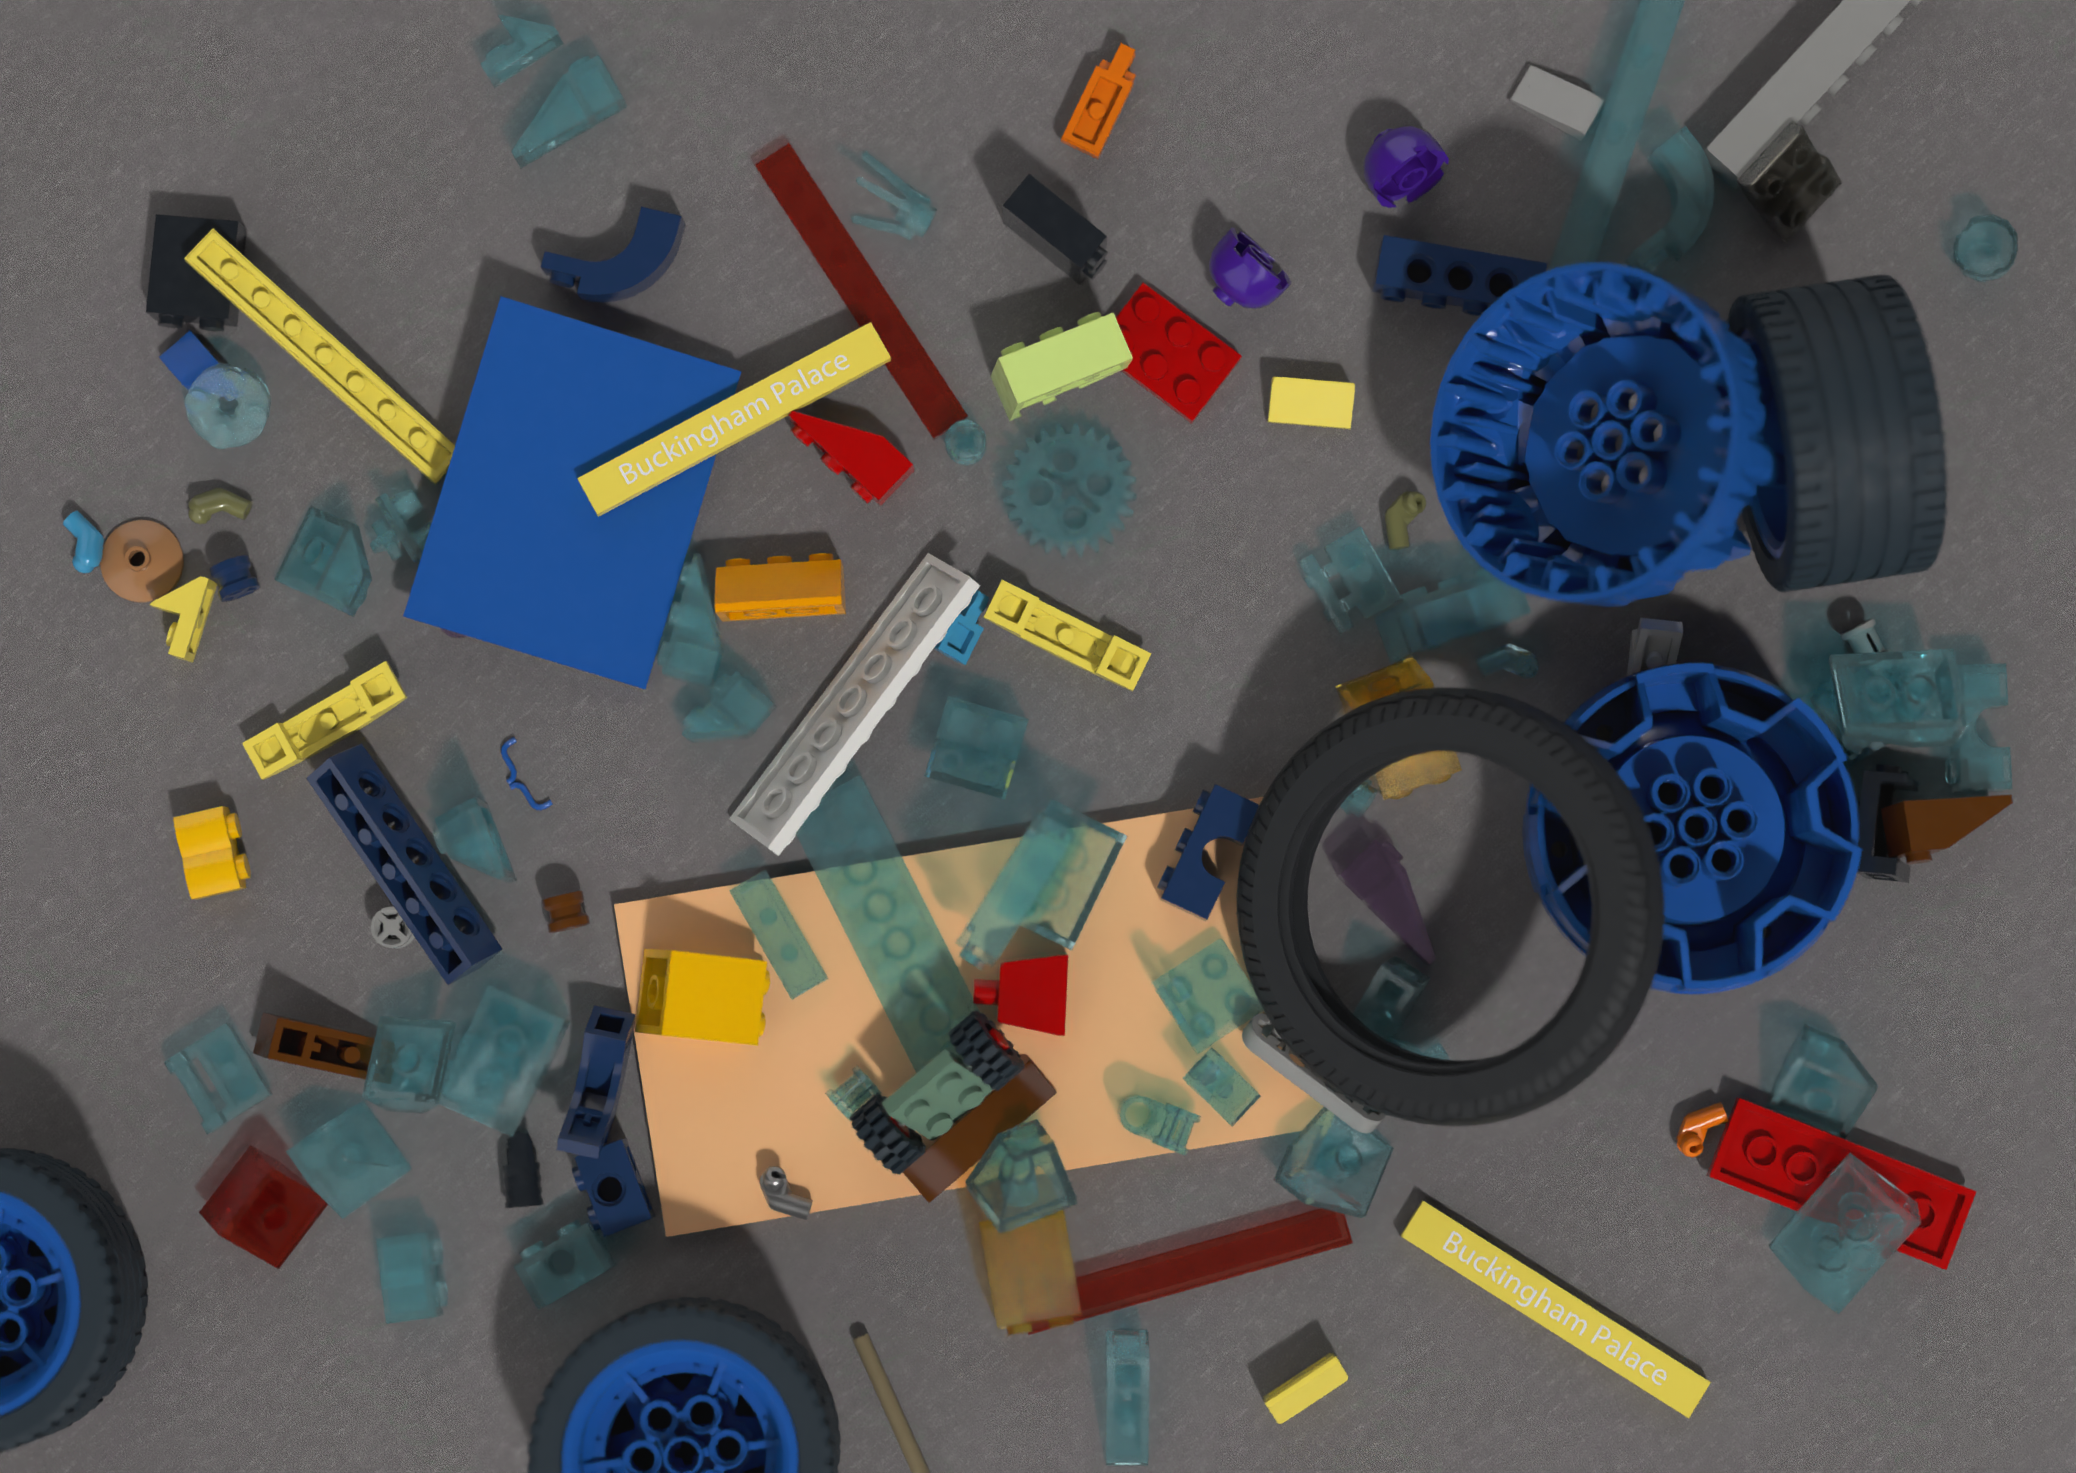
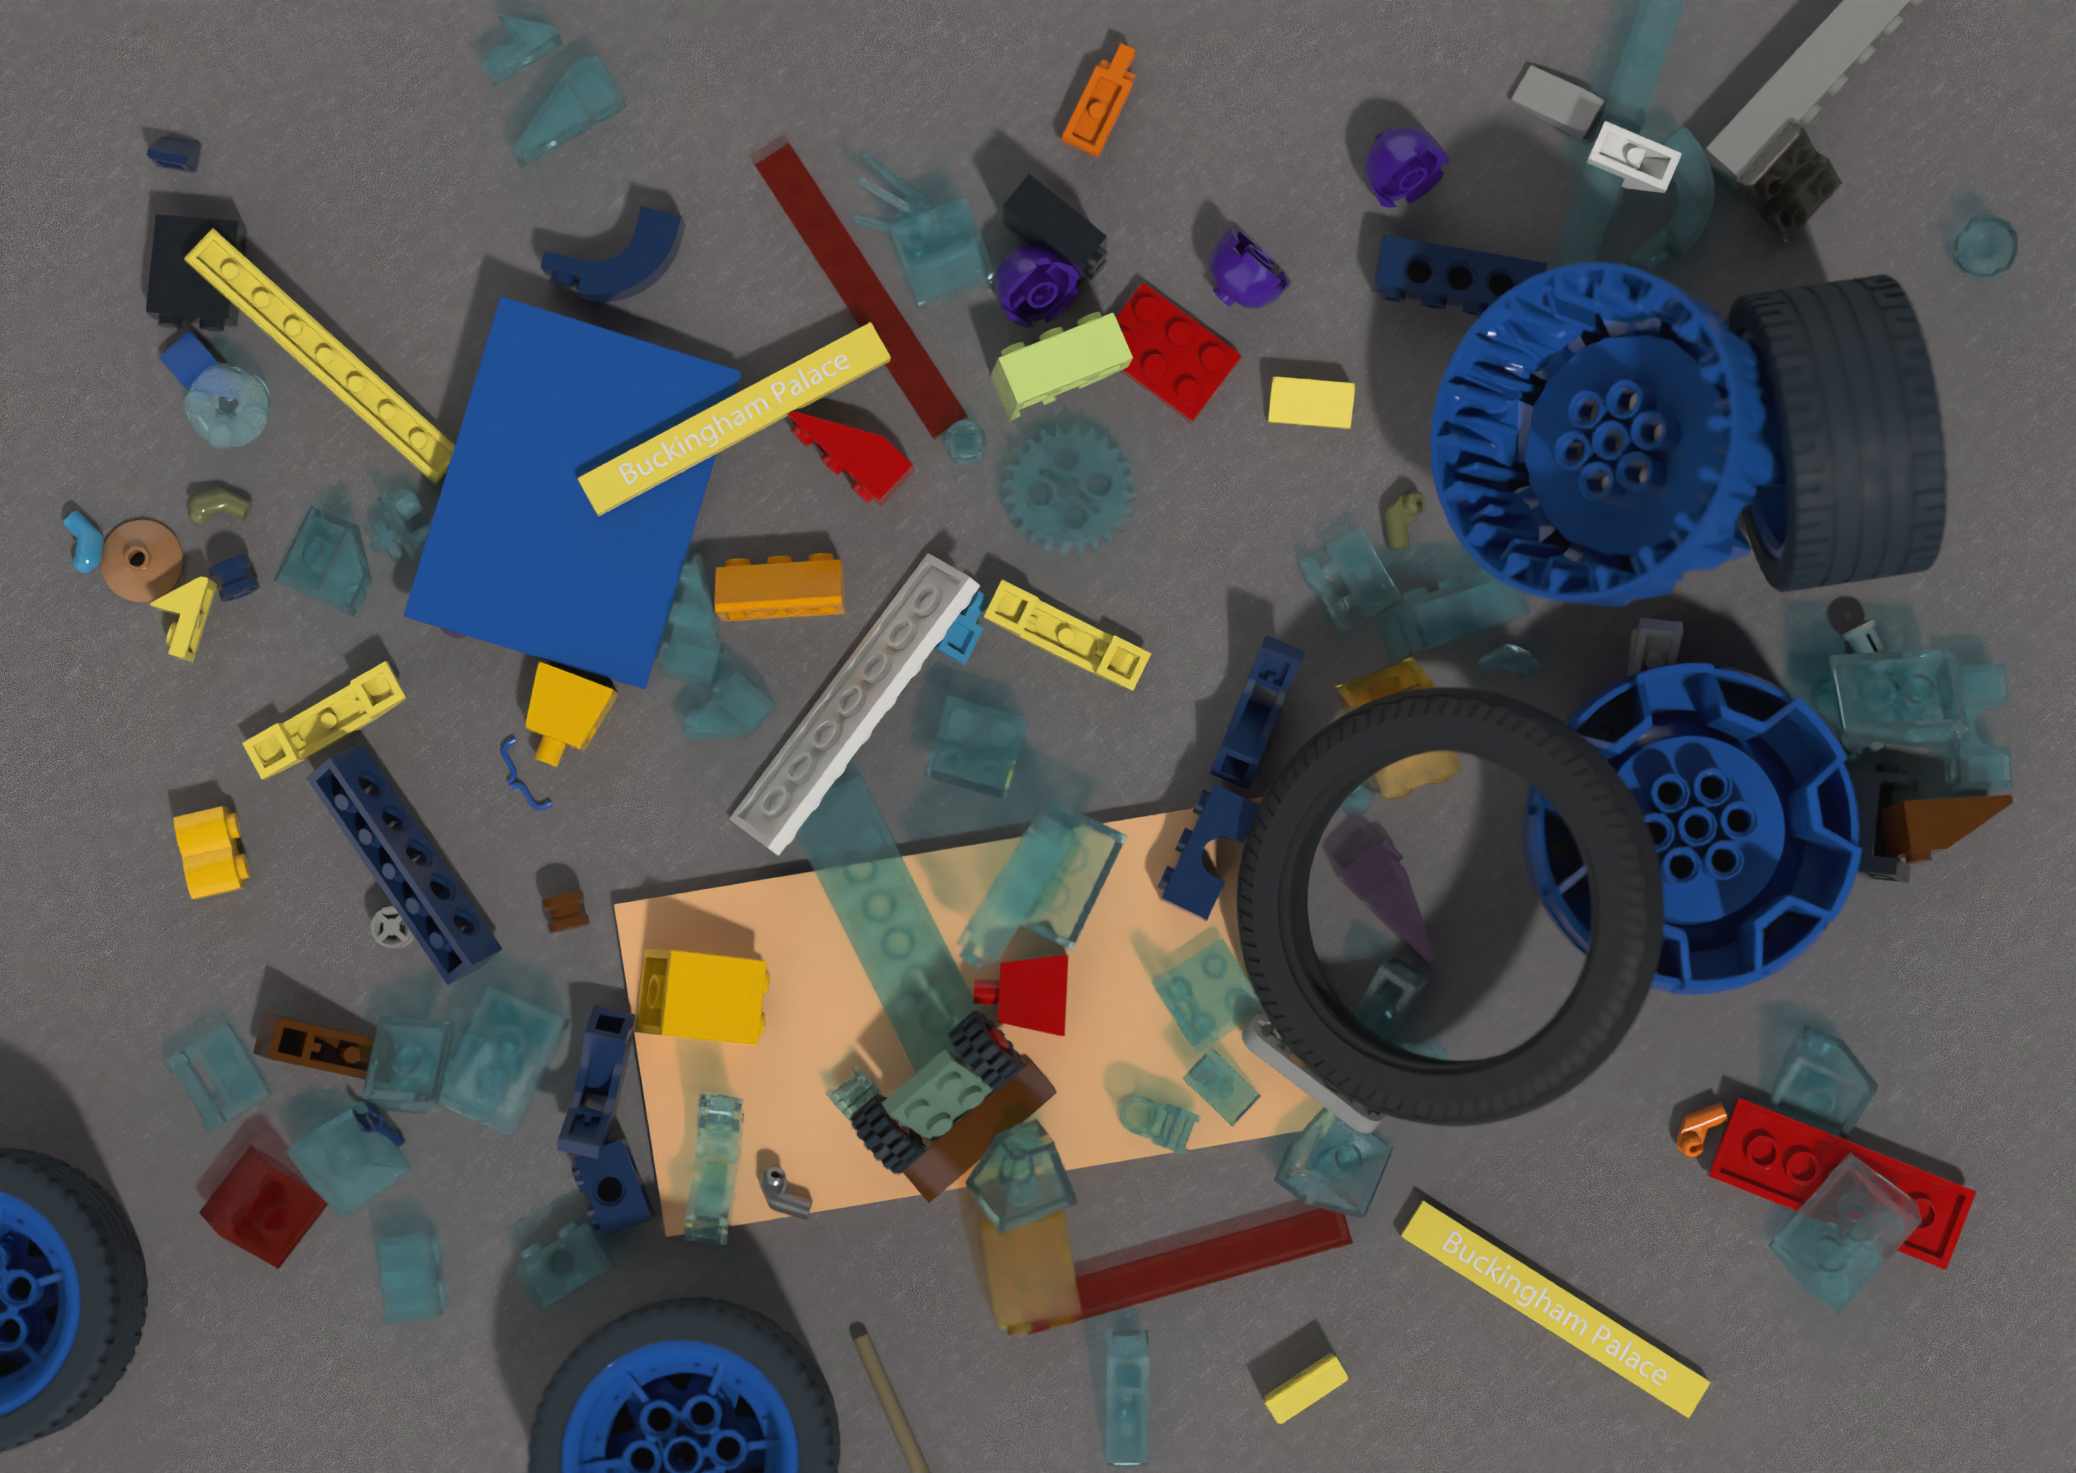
(175, 154): none -> dark blue slope
(374, 1121): none -> dark blue hand
(473, 839): clear light blue slope -> none
(521, 1174): black hinge -> none
(565, 711): none -> yellow torso
(715, 1169): none -> clear light blue arch
(778, 934): clear light blue tile -> none
(942, 253): none -> clear light blue slope
(1035, 285): none -> dark purple cylinder
(1257, 712): none -> dark blue arch
(1635, 158): none -> white slope

